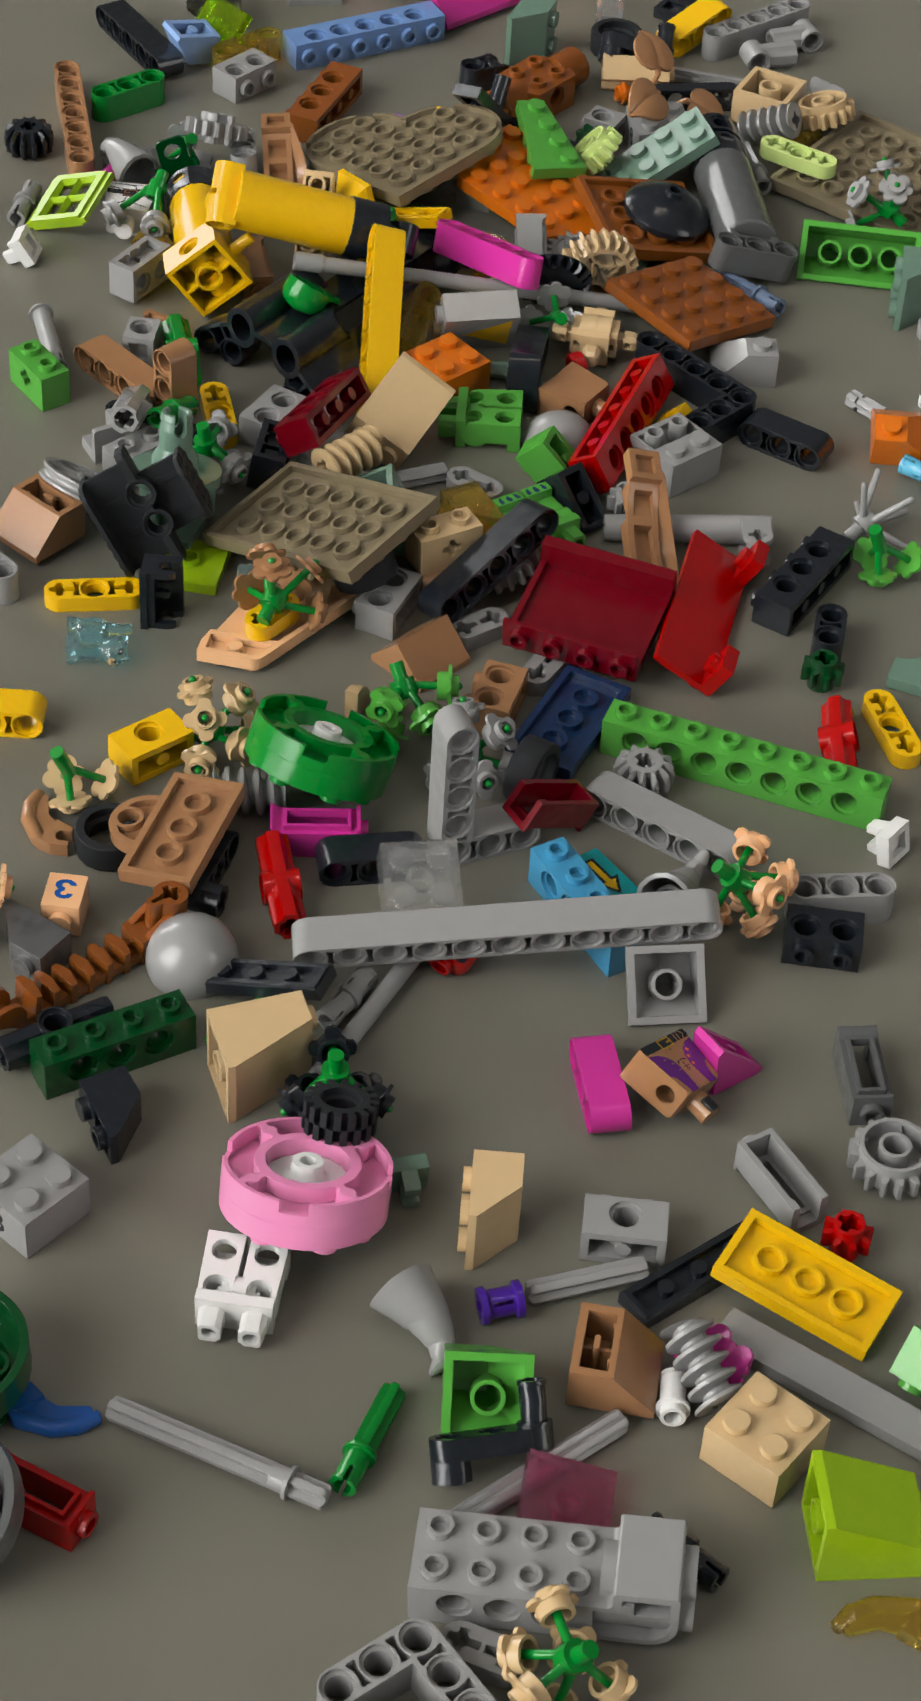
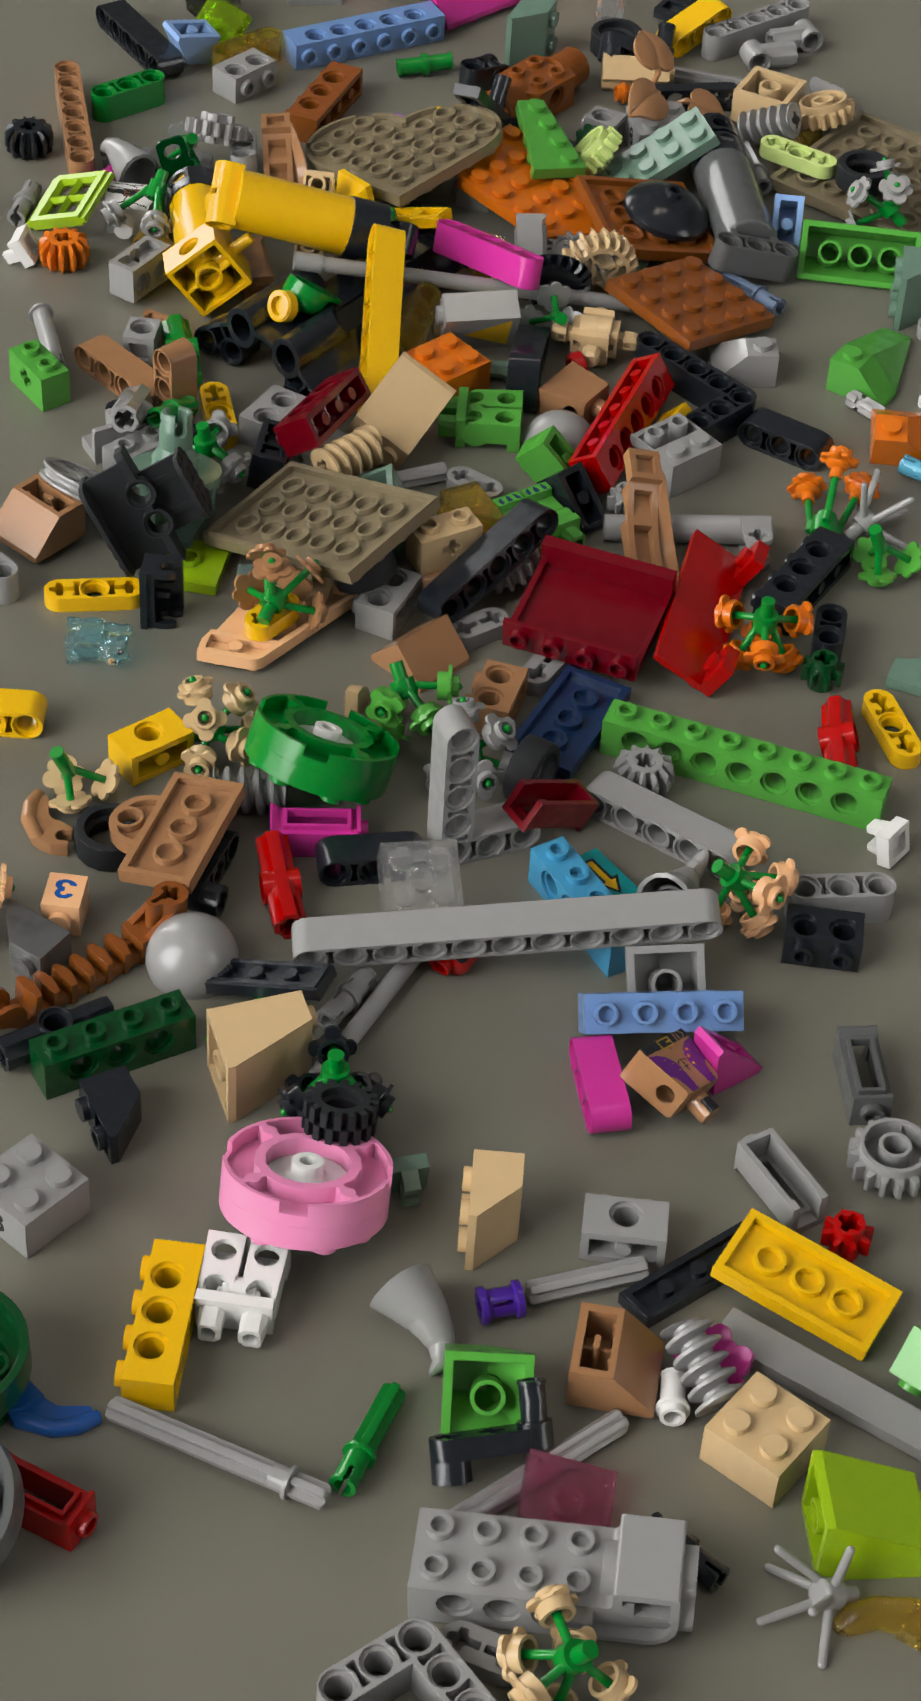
(64, 249): none -> orange gear
(162, 1325): none -> yellow brick
(282, 305): none -> yellow tile
(424, 64): none -> green pin
(660, 1011): none -> medium blue brick
(762, 631): none -> orange plant
(787, 217): none -> light blue slope
(810, 487): none -> orange plant
(824, 1594): none -> light grey plant
(854, 164): none -> black tyre
(870, 365): none -> bright green wedge

